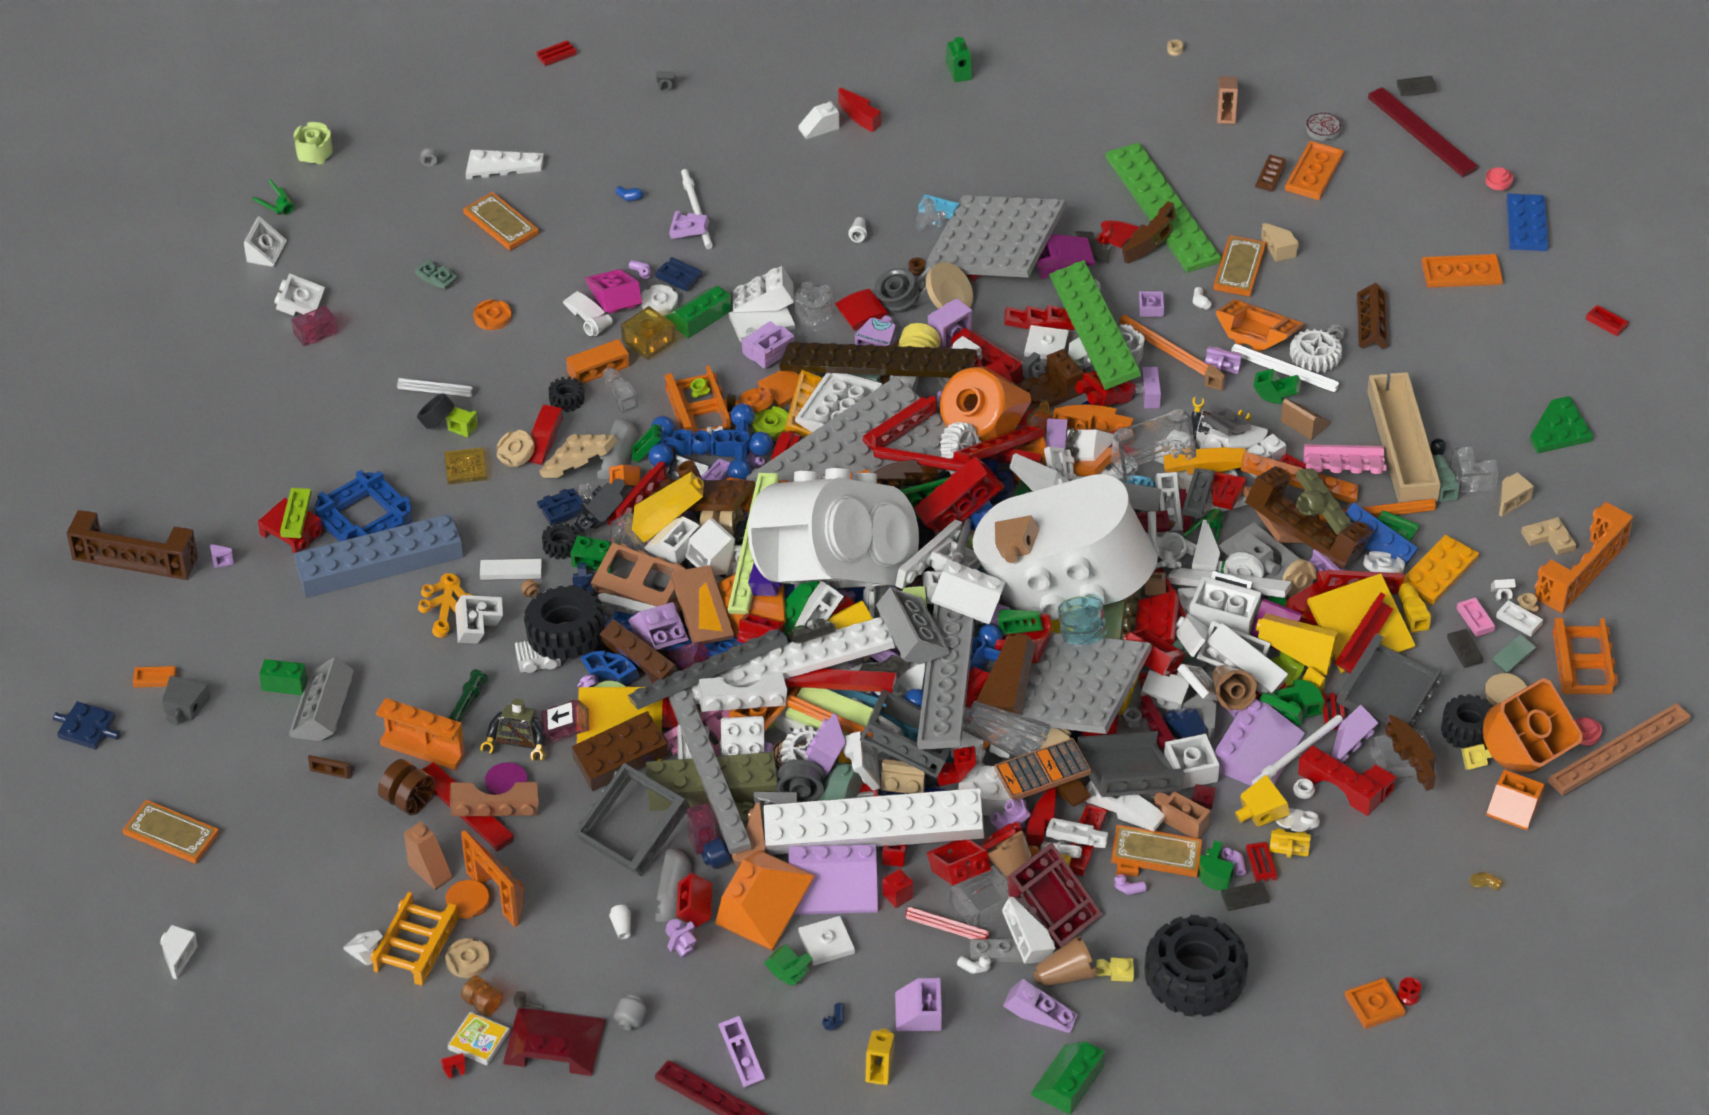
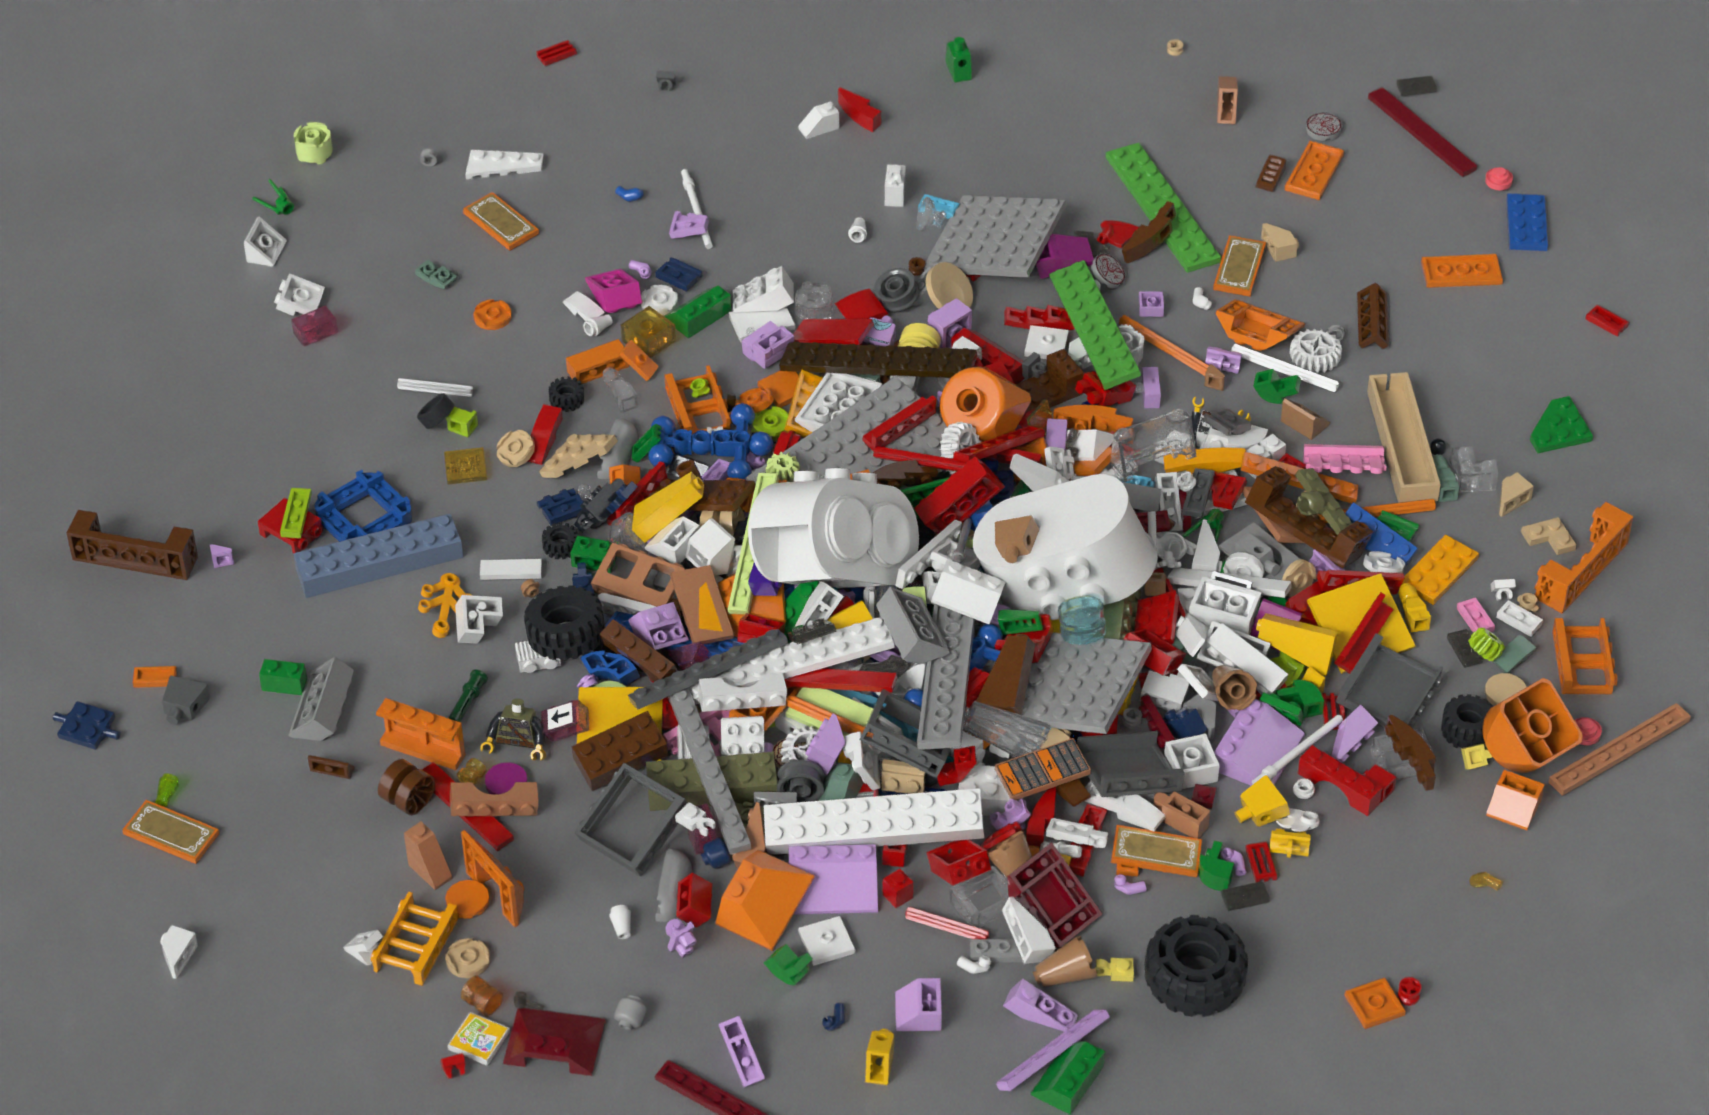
(166, 788): none -> clear neon green cone
(473, 770): none -> clear yellow wheel
(622, 494): none -> dark blue plate
(638, 360): none -> orange plate
(693, 817): none -> white plate
(783, 465): none -> yellowish green gear
(833, 331): none -> red tile
(895, 185): none -> white hinge
(1052, 1050): none -> lavender tile
(1108, 270): none -> light grey tile
(1186, 481): none -> white bush
(1486, 644): none -> lime gear

